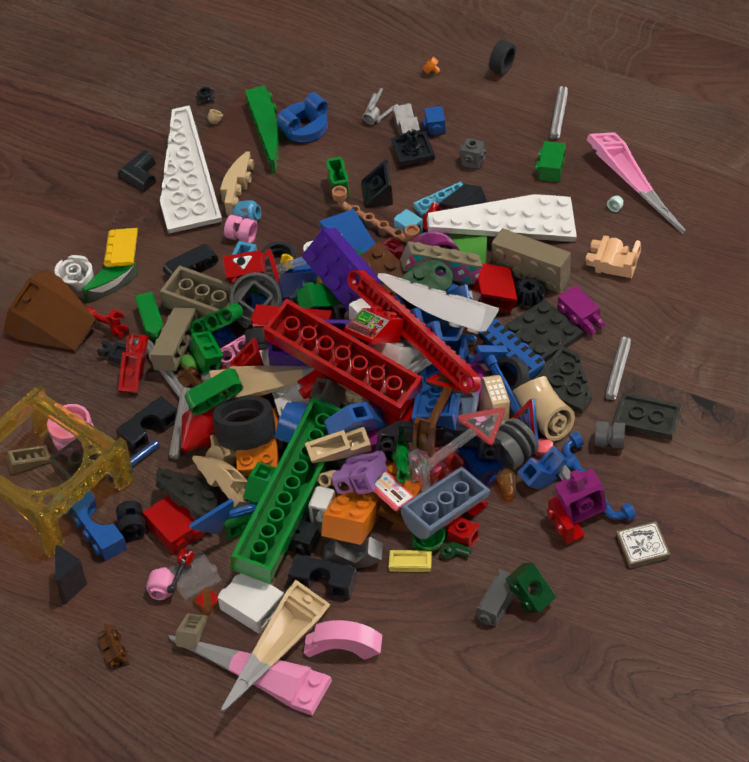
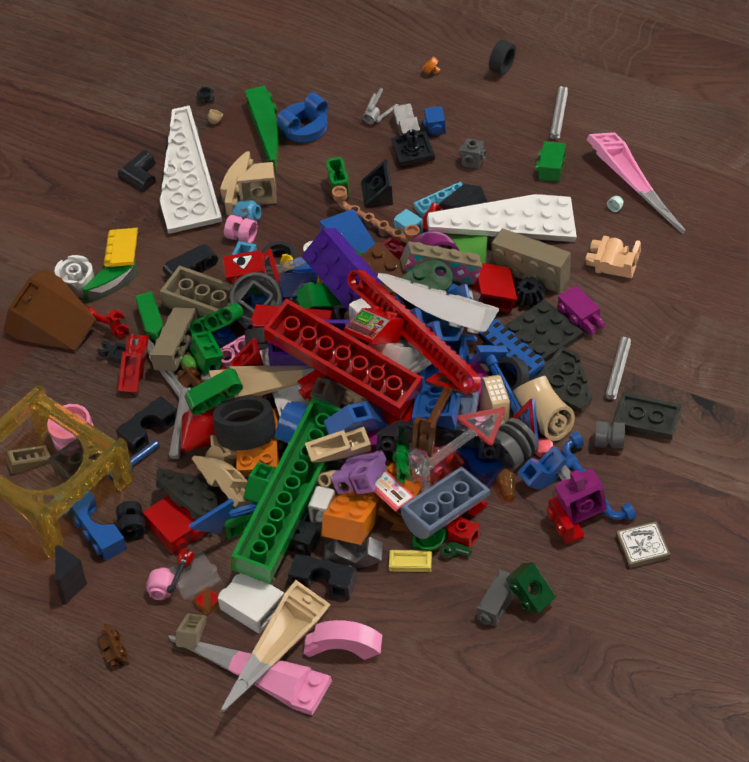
(258, 184): none -> tan slope

